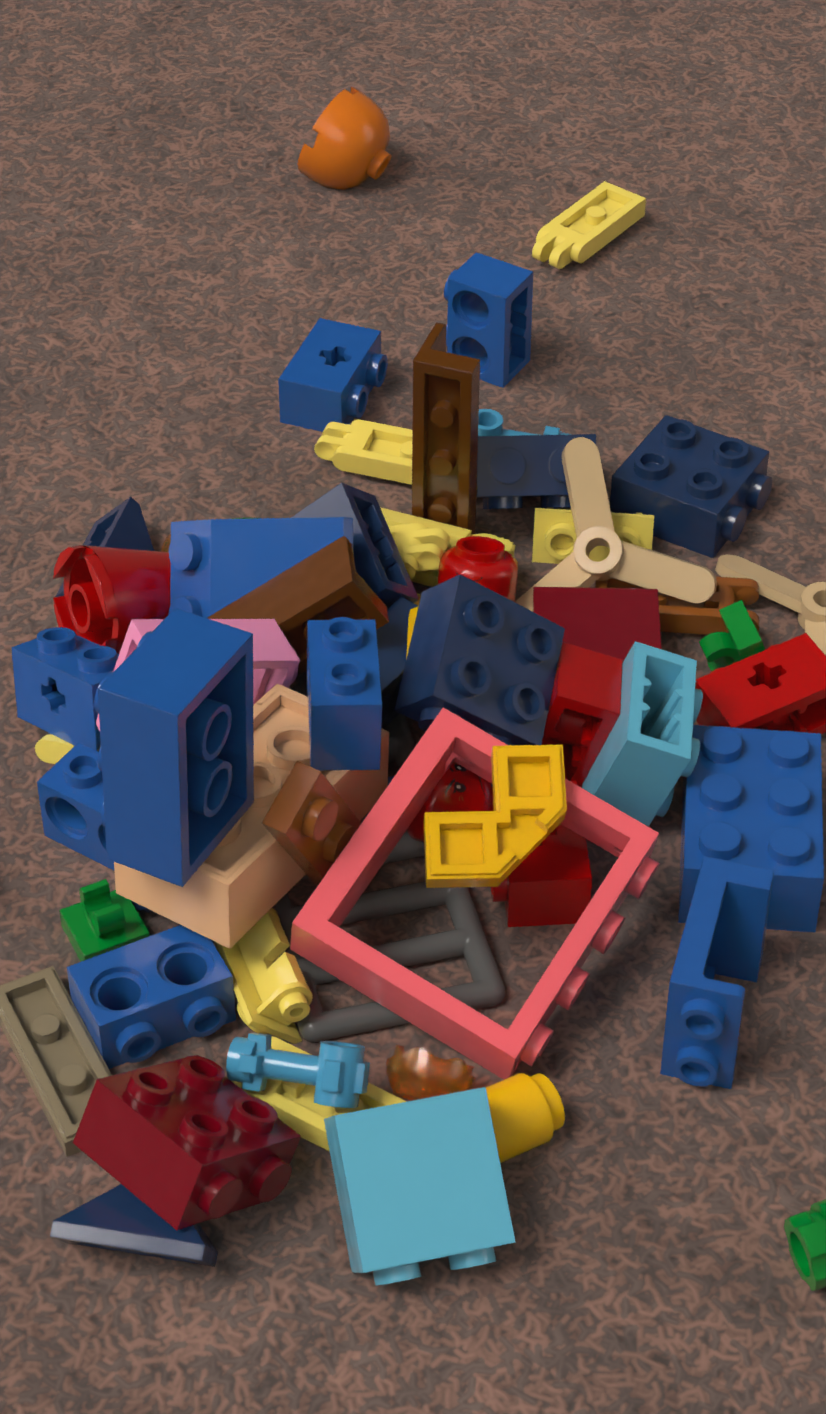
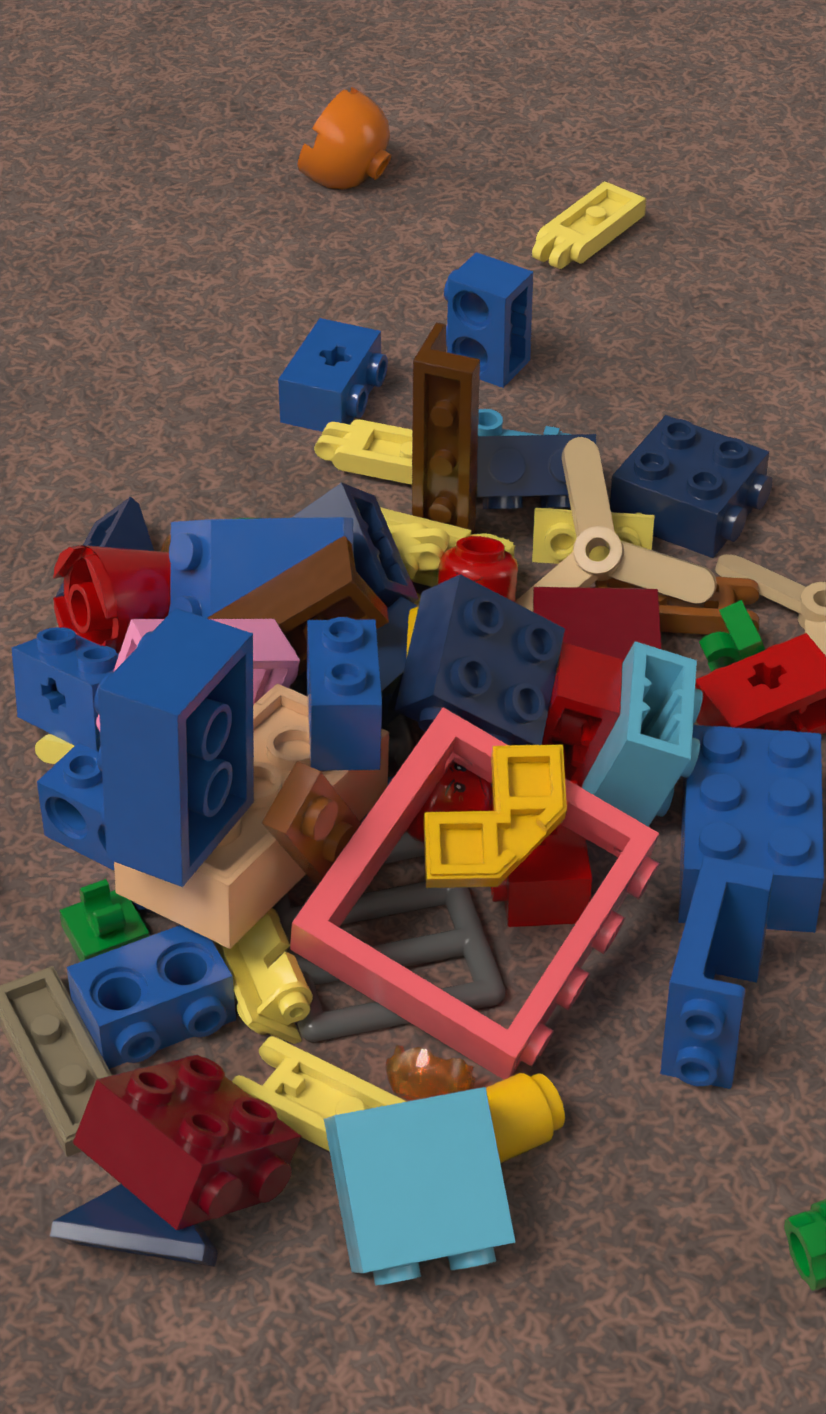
(336, 1073): dark azure bar -> none

